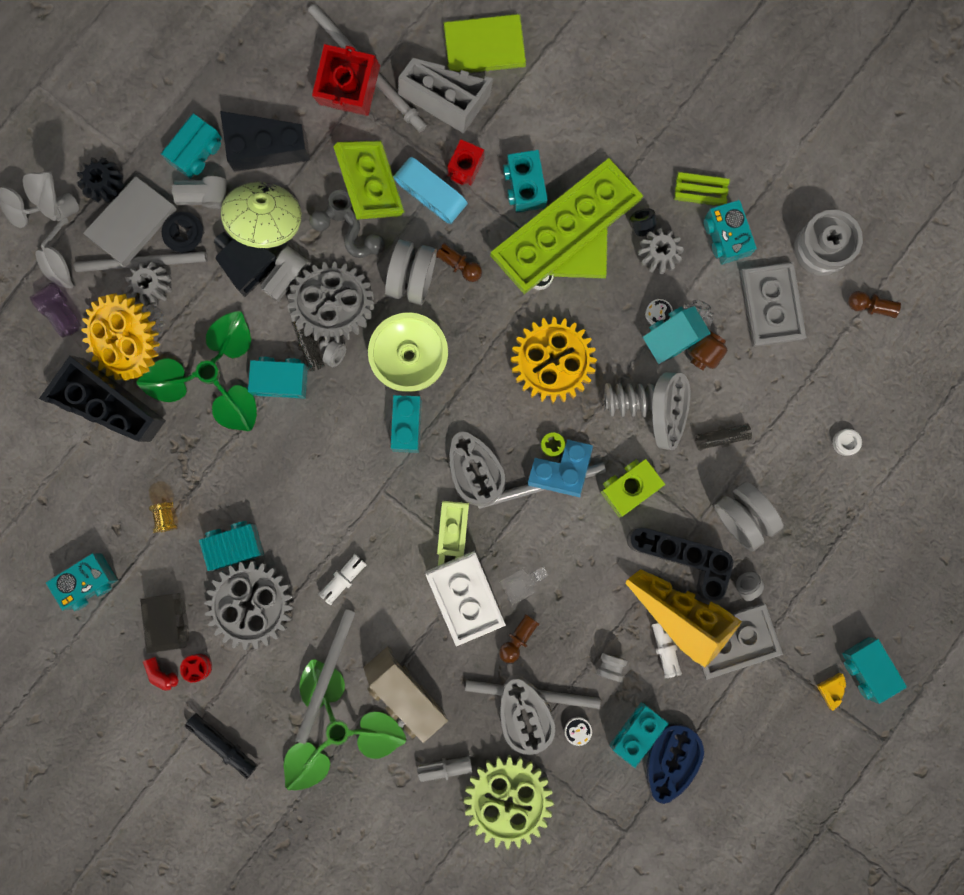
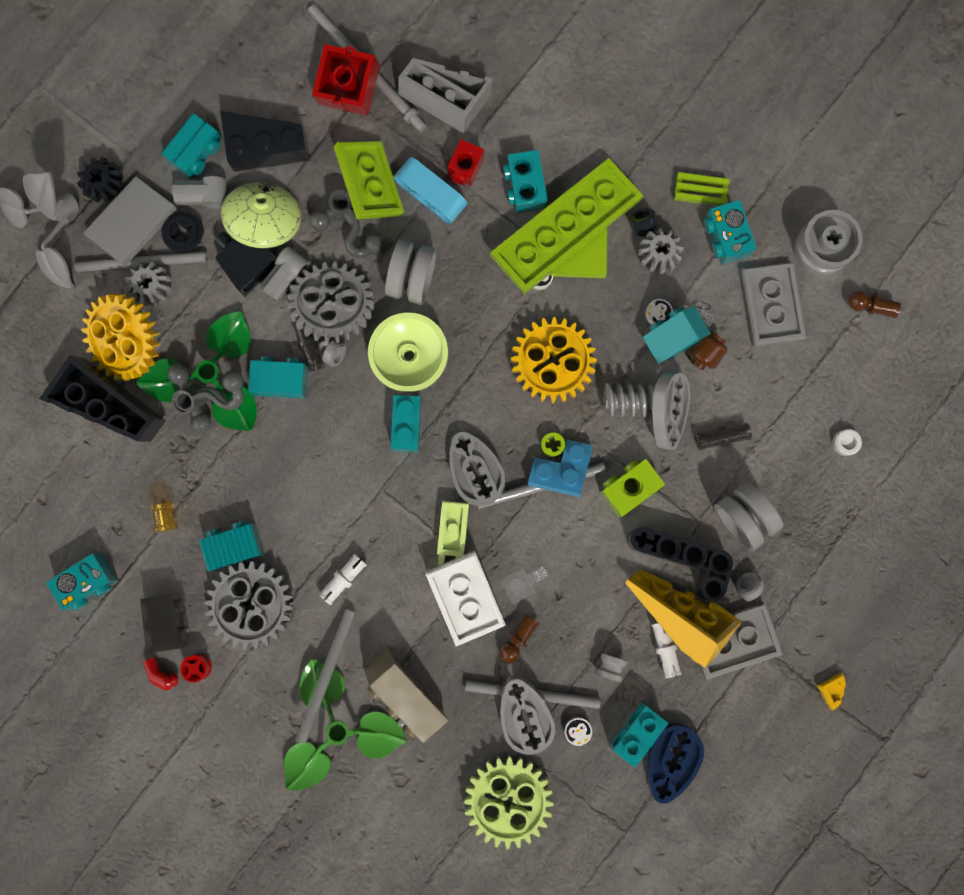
(52, 303): clear purple piece -> none
(200, 421): none -> dark grey piece
(218, 743): black pin -> none
(444, 769): light grey axle -> none
(470, 270): reddish brown pin -> none
(485, 44): lime tile -> none
(873, 670): teal brick -> none

